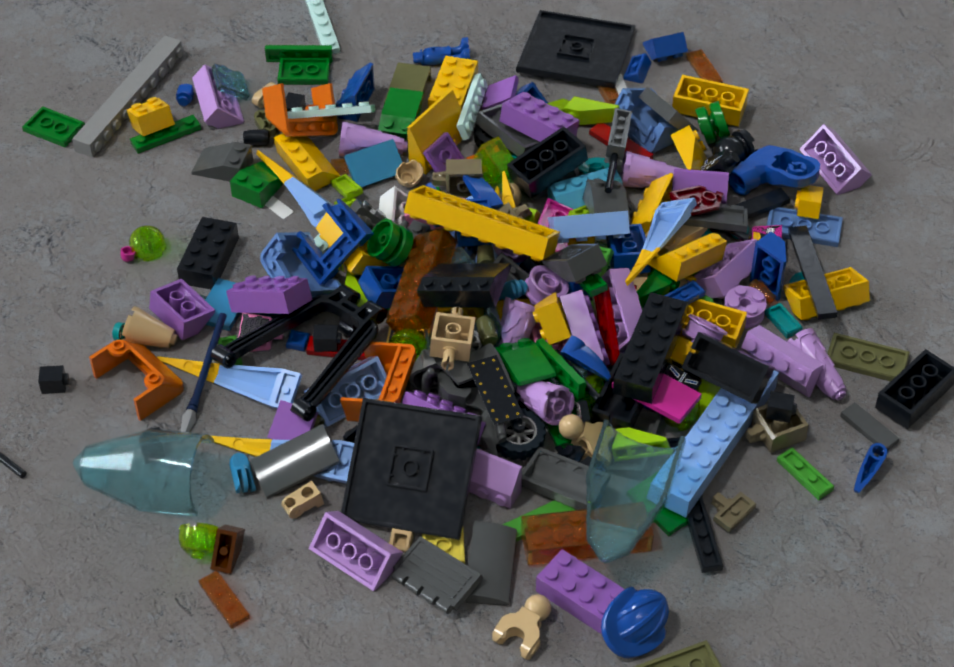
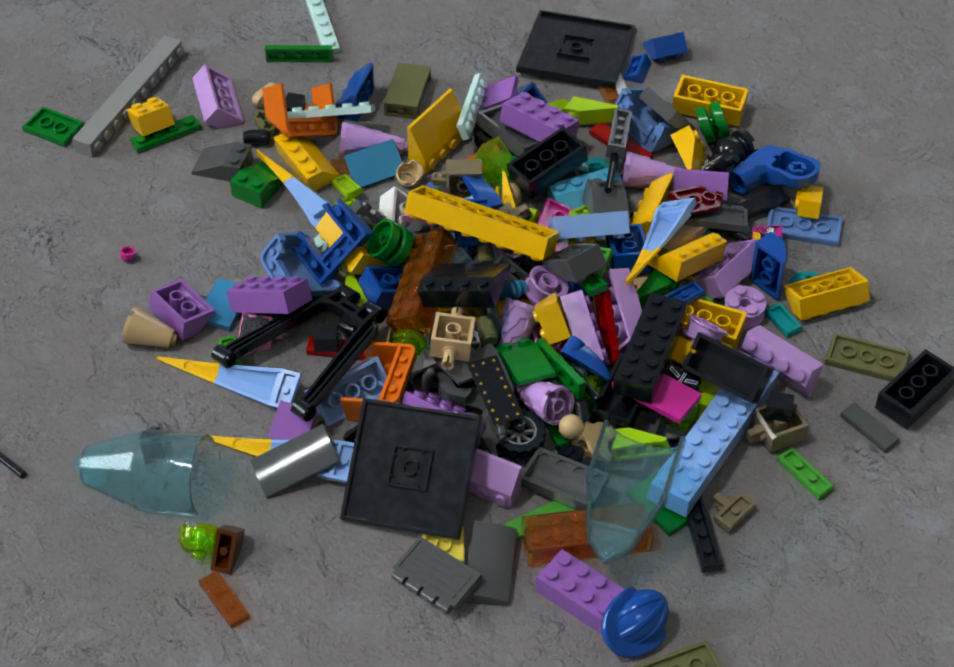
(53, 379): black brick -> none
(117, 331): teal tile -> none
(147, 243): clear neon green cylinder -> none
(161, 382): orange windscreen -> none
(184, 94): blue arm -> none
(189, 416): dark blue piece -> none
(208, 252): black brick -> none
(230, 81): clear light blue plate -> none
(241, 473): dark azure arm -> none
(278, 207): white sticker -> none
(297, 340): blue tile -> none
(302, 500): tan leg -> none
(304, 71): green tile -> none
(354, 549): lavender slope -> none
(400, 111): green slope -> none
(401, 539): tan slope -> none
(436, 55): blue piece -> none
(440, 150): medium lavender tile -> none
(454, 74): yellow brick -> none
(524, 624): tan piece -> none
(703, 66): clear orange tile -> none
(759, 285): clear orange cone -> none
(812, 273): black tile -> none
(829, 379): lavender cone -> none
(838, 163): lavender slope -> none
(870, 465): blue piece -> none

